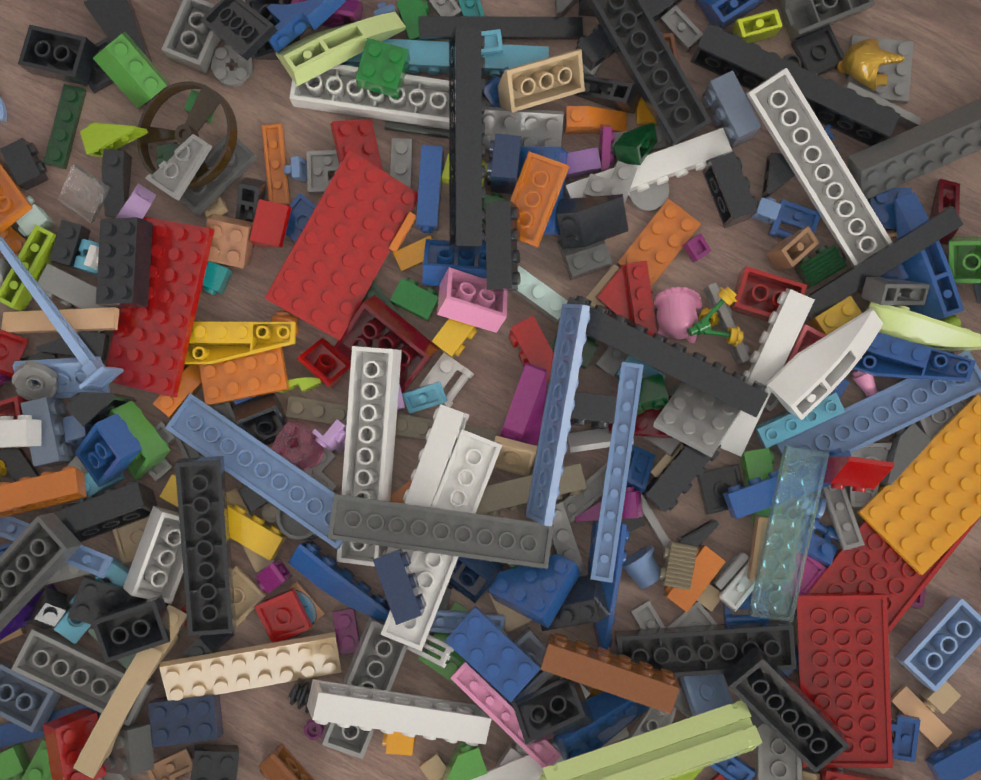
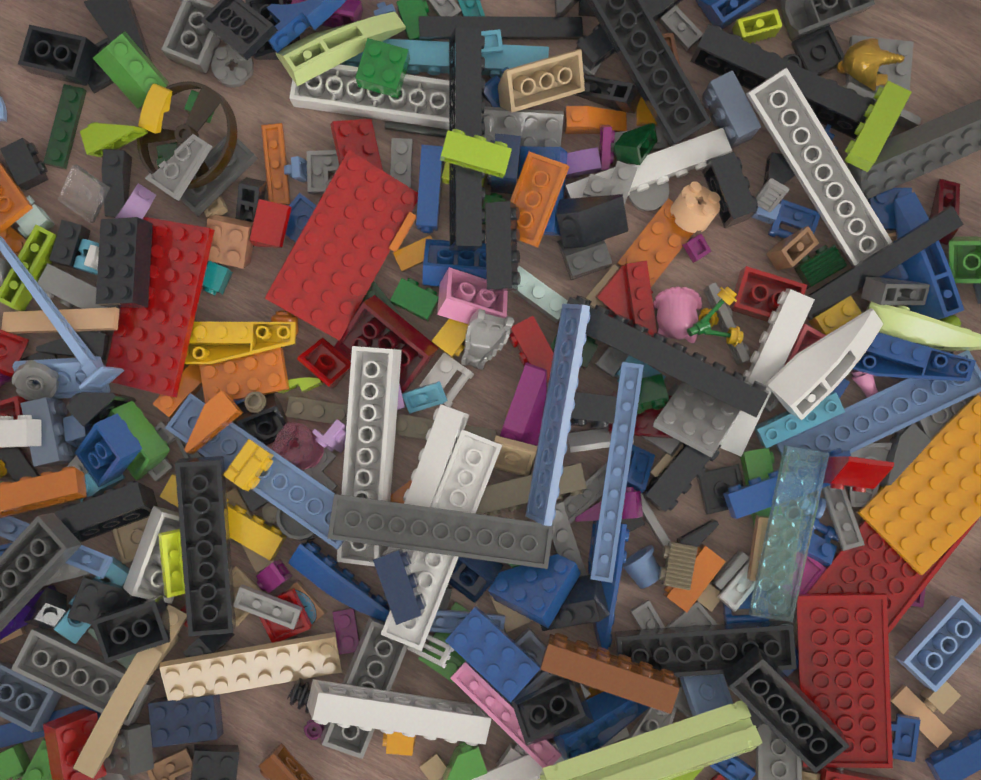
(153, 109): none -> yellow slope
(172, 563): none -> neon yellow plate
(213, 418): none -> orange slope
(249, 465): none -> yellow brick
(255, 402): none -> dark tan plate
(267, 606): none -> light grey plate
(475, 153): none -> lime brick
(484, 338): none -> light grey animal
(695, 207): none -> light nougat brick
(771, 194): none -> light grey slope
(877, 126): none -> lime brick

